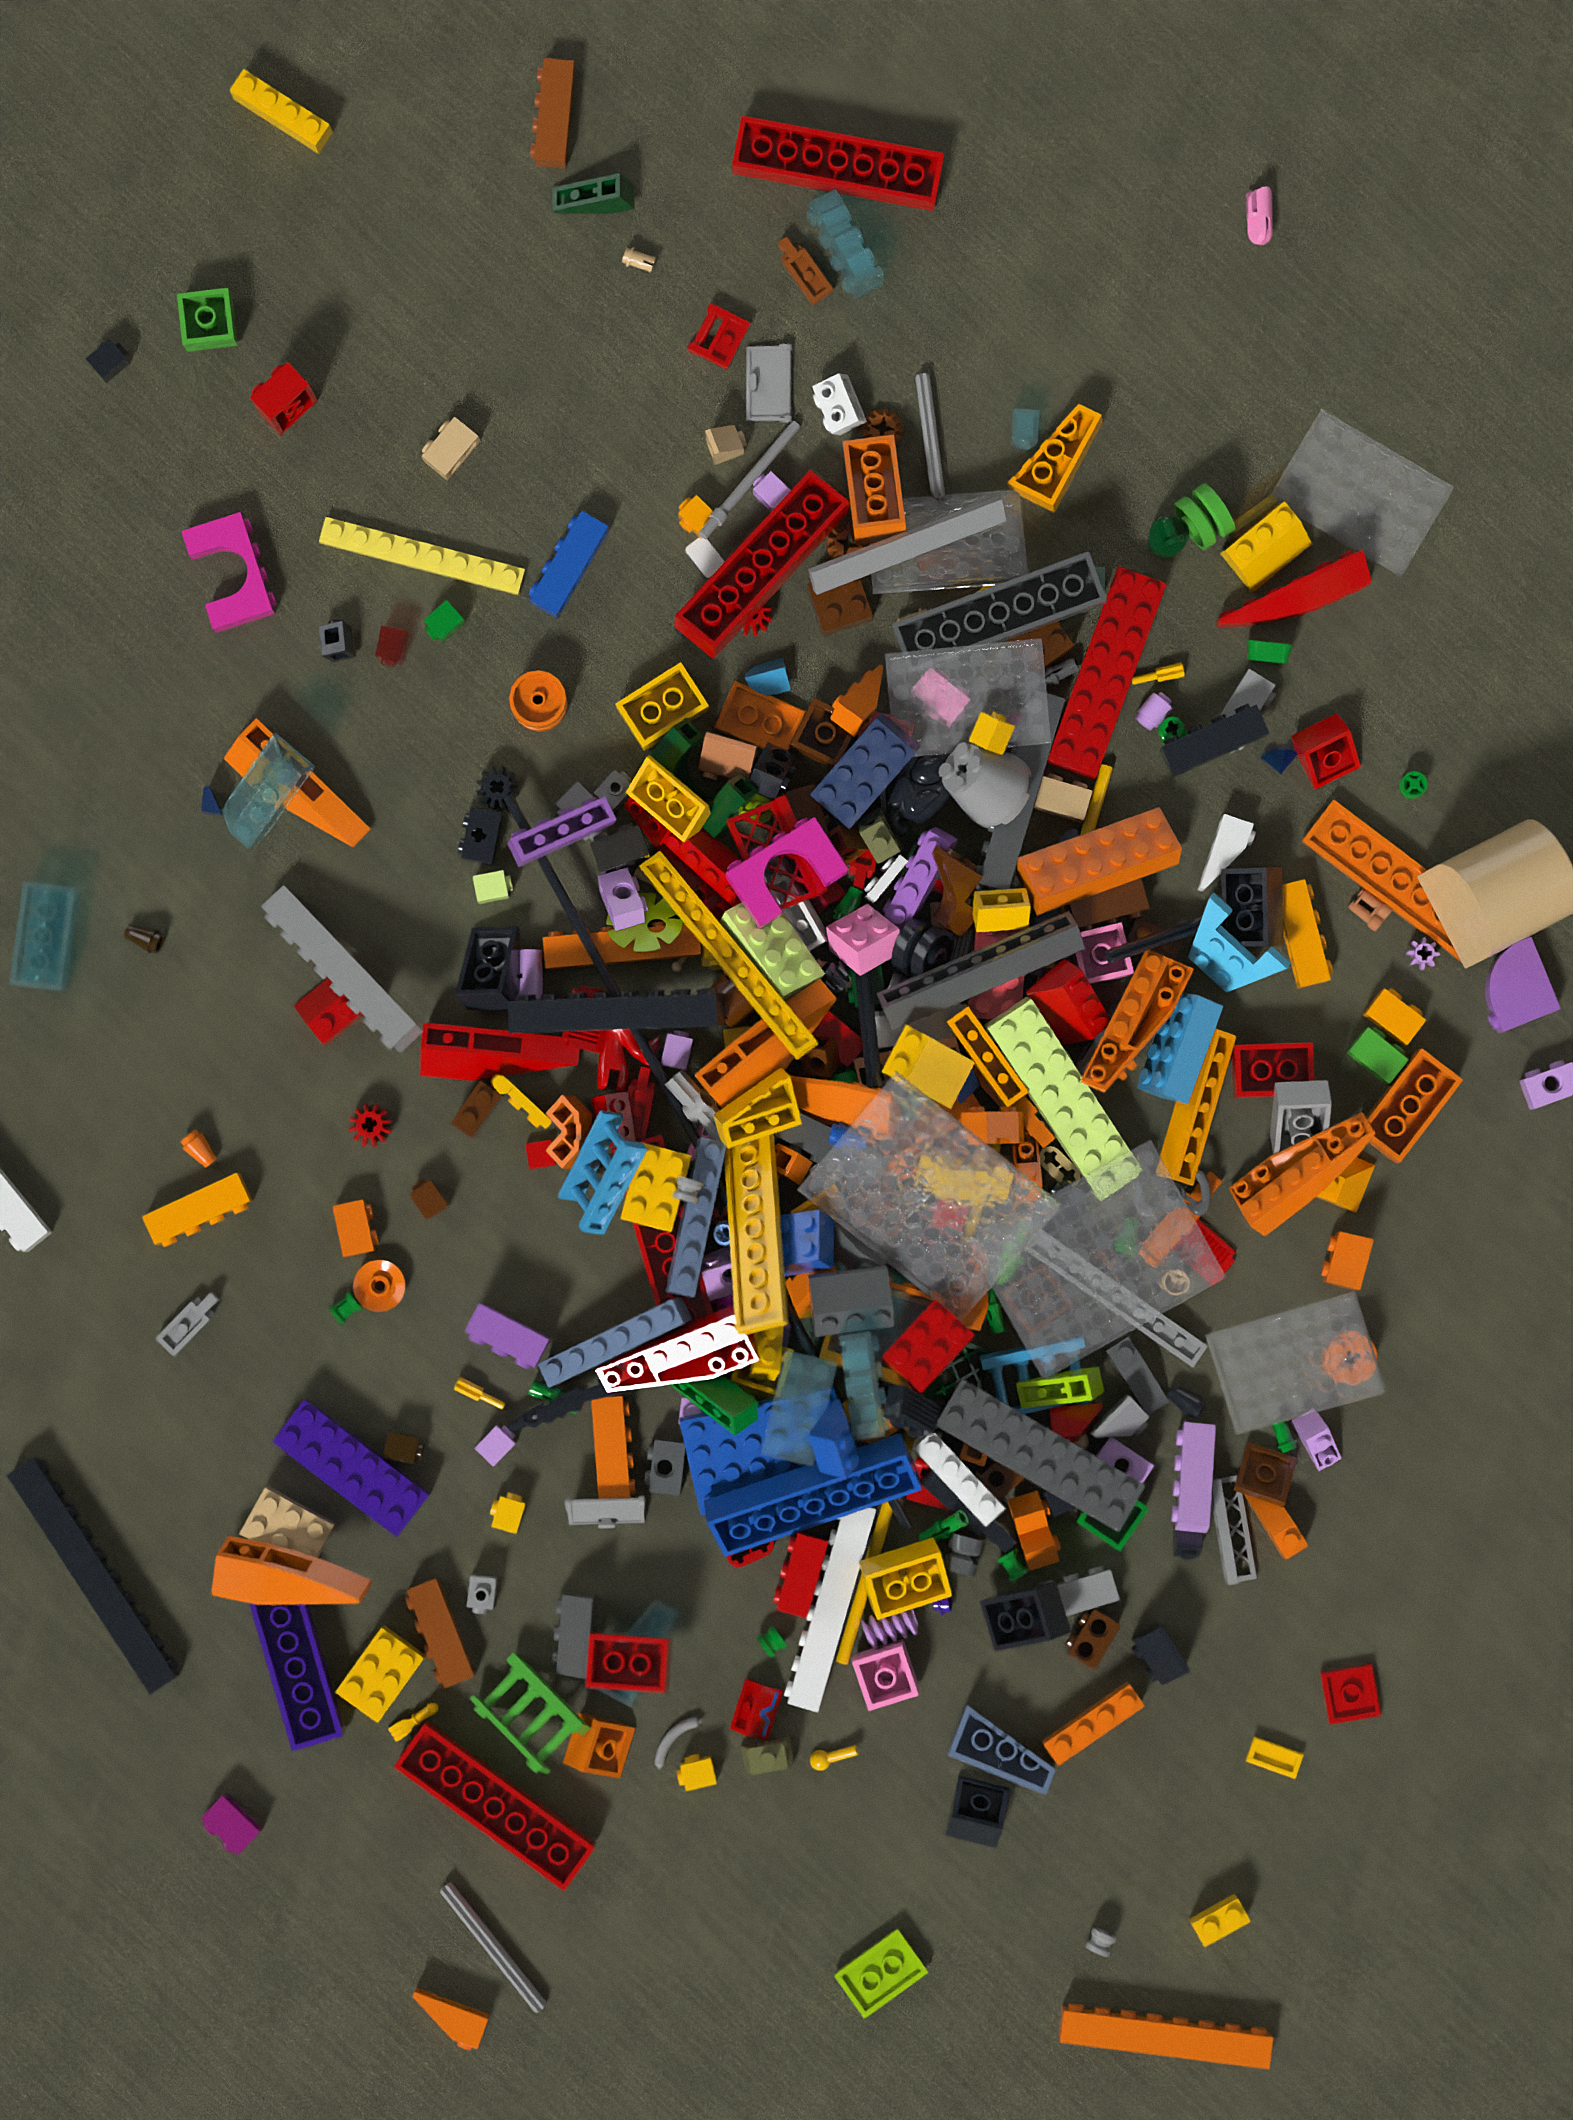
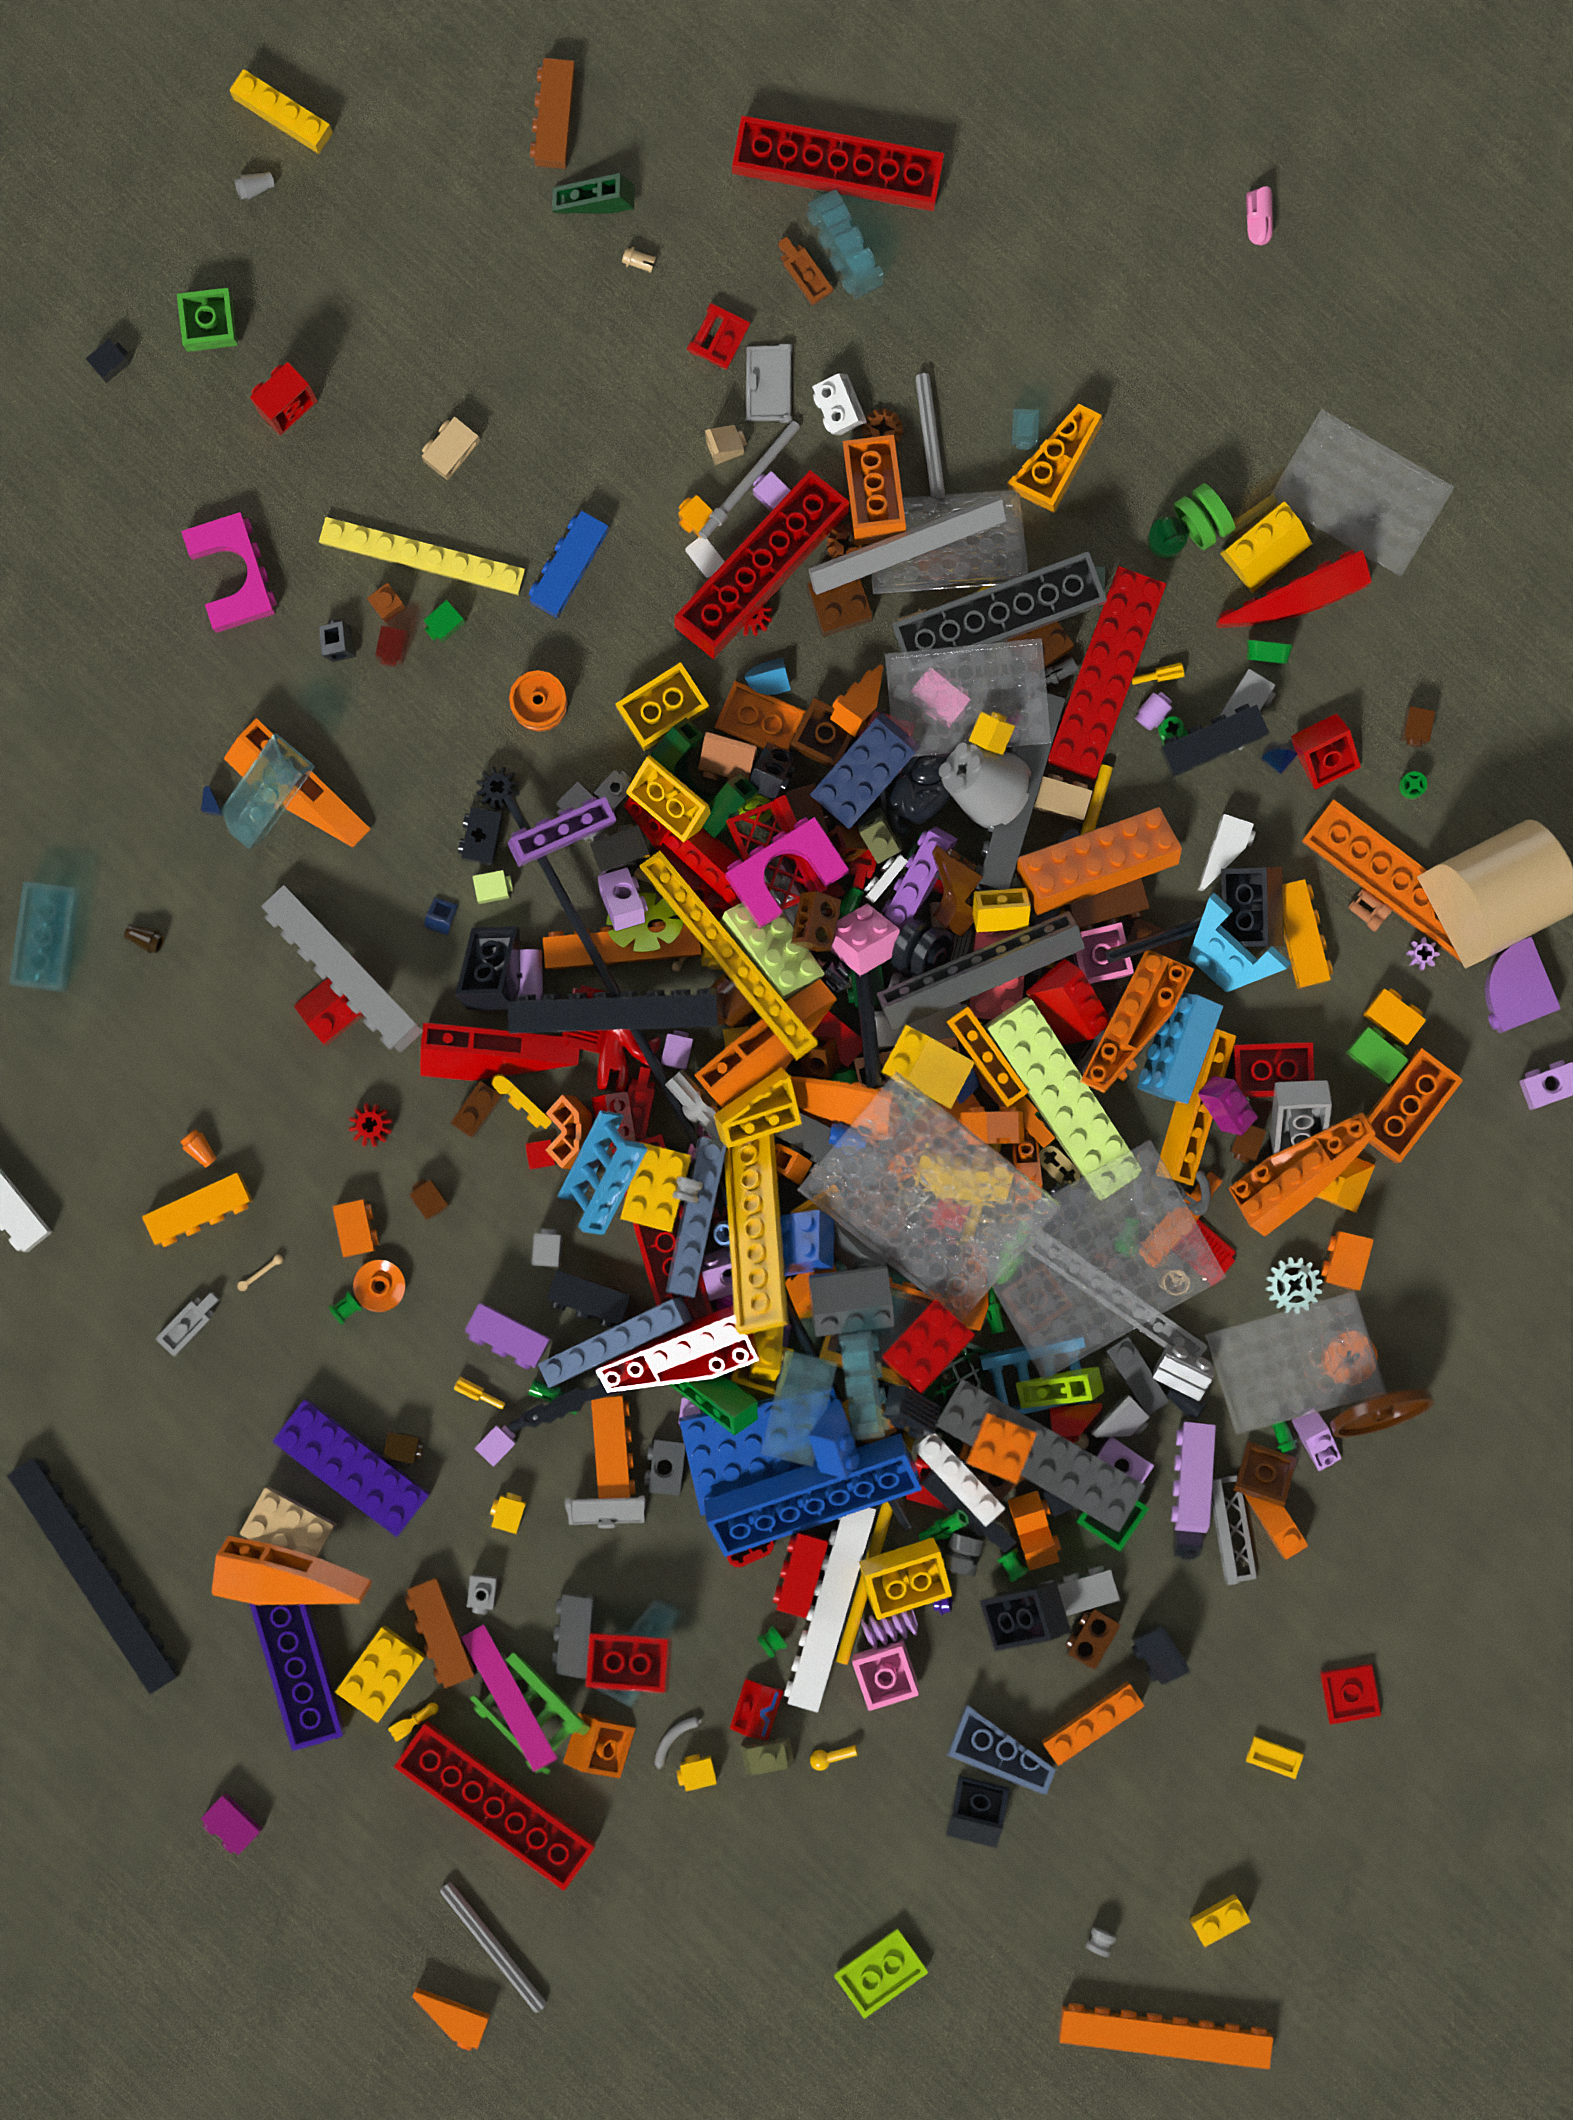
(243, 1285): none -> tan hinge
(253, 184): none -> light grey cone
(386, 603): none -> dark orange brick
(440, 916): none -> dark blue slope
(509, 1698): none -> dark pink tile
(547, 1248): none -> light grey brick
(588, 1299): none -> black brick
(816, 921): none -> reddish brown brick
(1001, 1448): none -> orange brick
(1183, 1372): none -> brick
(1227, 1105): none -> magenta brick
(1248, 1145): none -> reddish brown brick
(1303, 1272): none -> light aqua gear
(1381, 1412): none -> reddish brown dish
(1417, 726): none -> reddish brown brick

